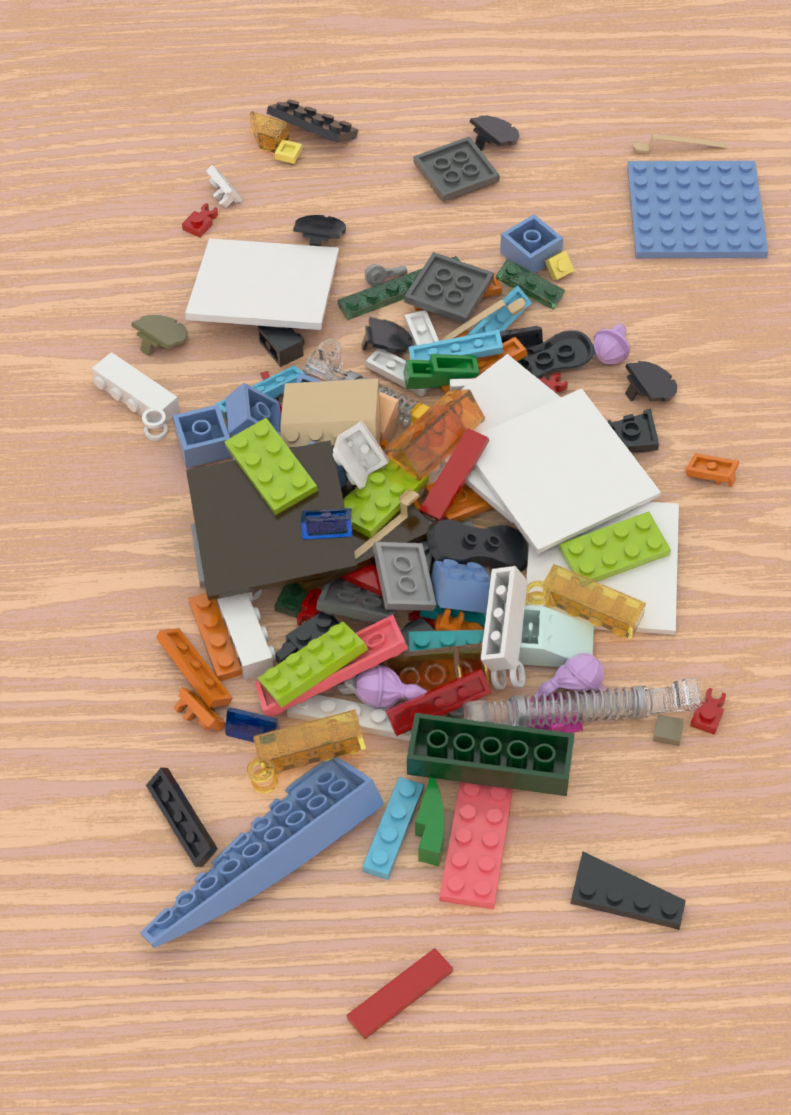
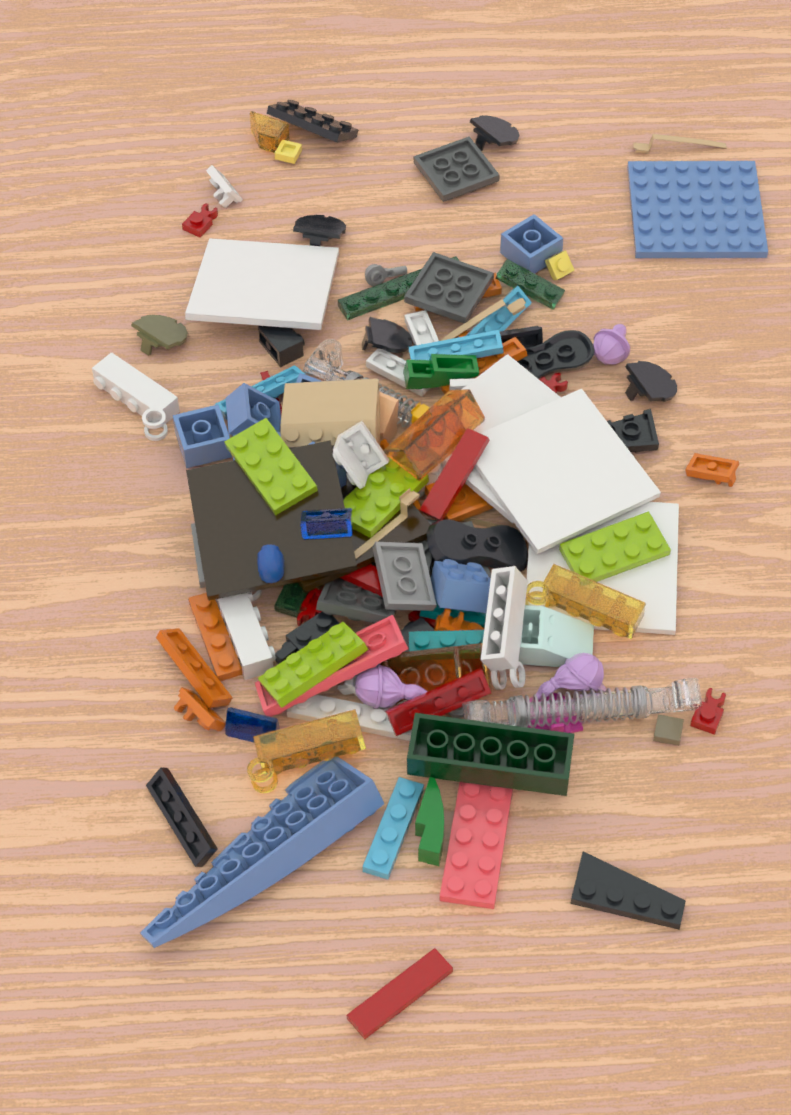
(270, 563): none -> blue piece

